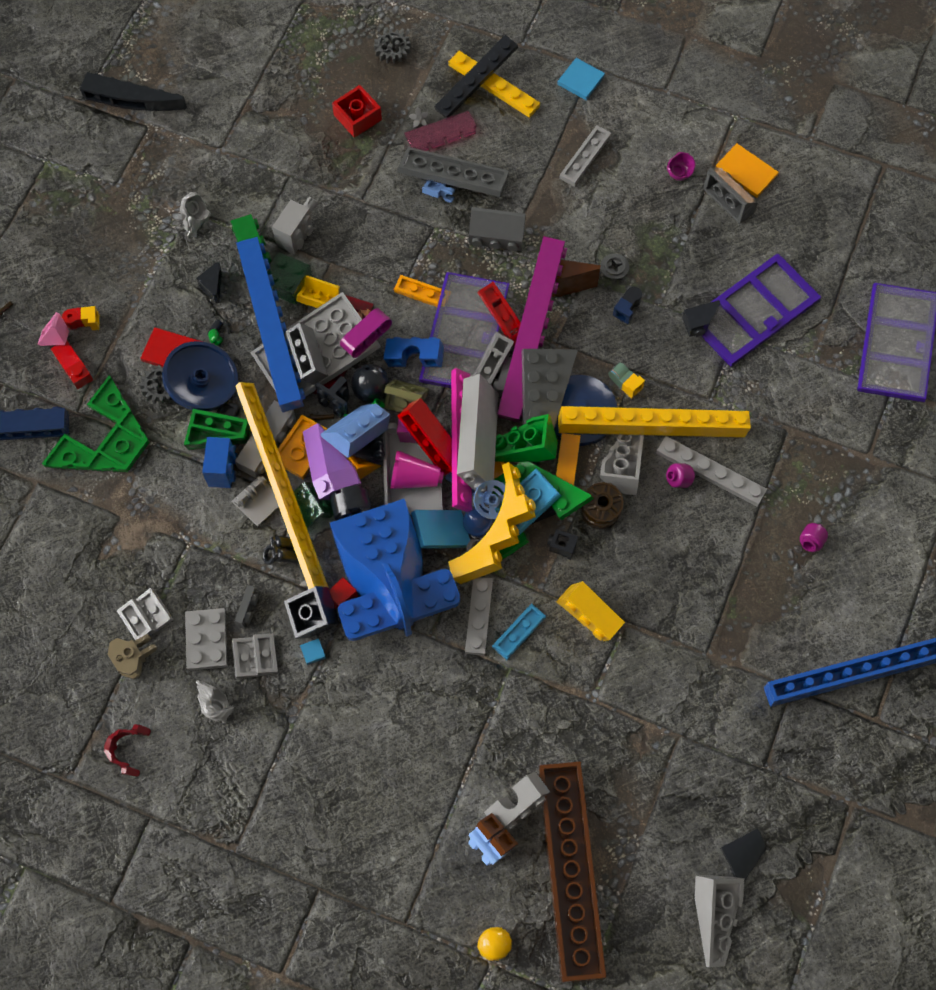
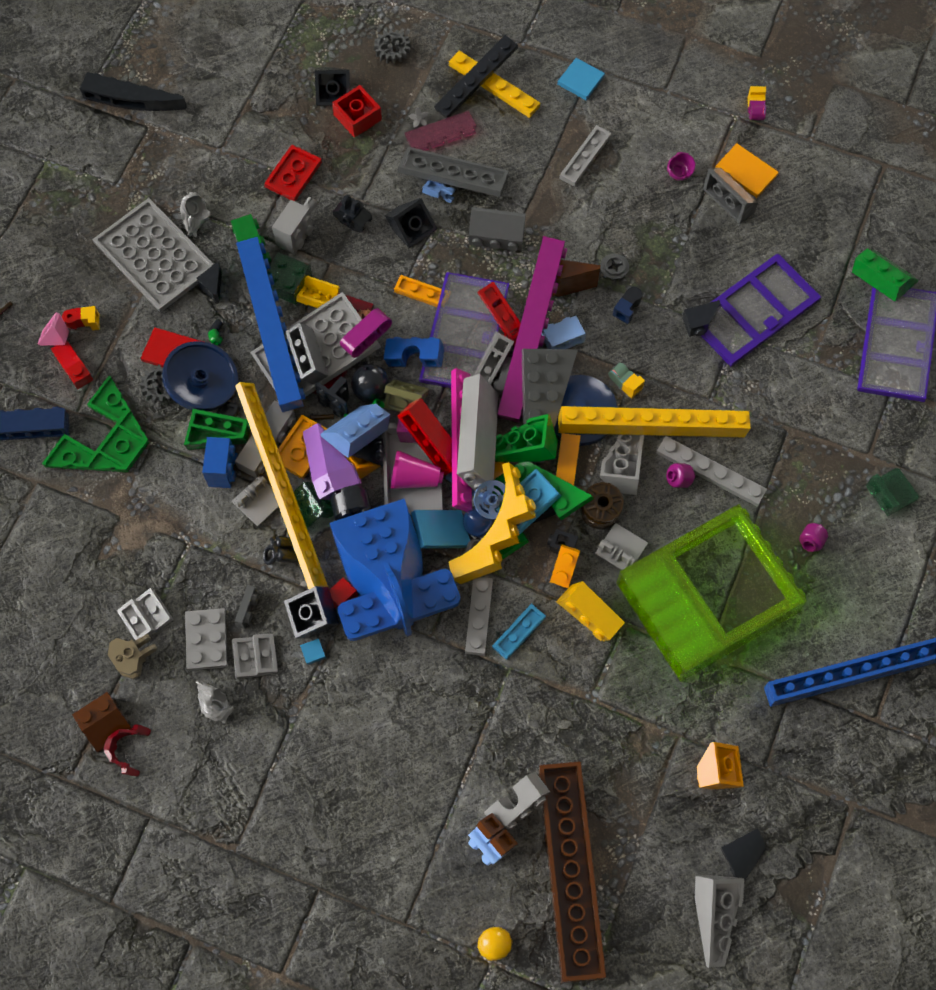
(100, 720): none -> reddish brown slope
(153, 254): none -> light grey plate
(293, 173): none -> red plate
(331, 84): none -> black slope
(352, 213): none -> black hinge
(411, 222): none -> black slope
(564, 334): none -> light blue brick
(565, 566): none -> light orange plate
(621, 547): none -> light grey hinge
(678, 614): none -> clear neon green panel
(720, 767): none -> light orange slope
(756, 103): none -> leg
(883, 274): none -> green slope
(892, 491): none -> clear green bracket

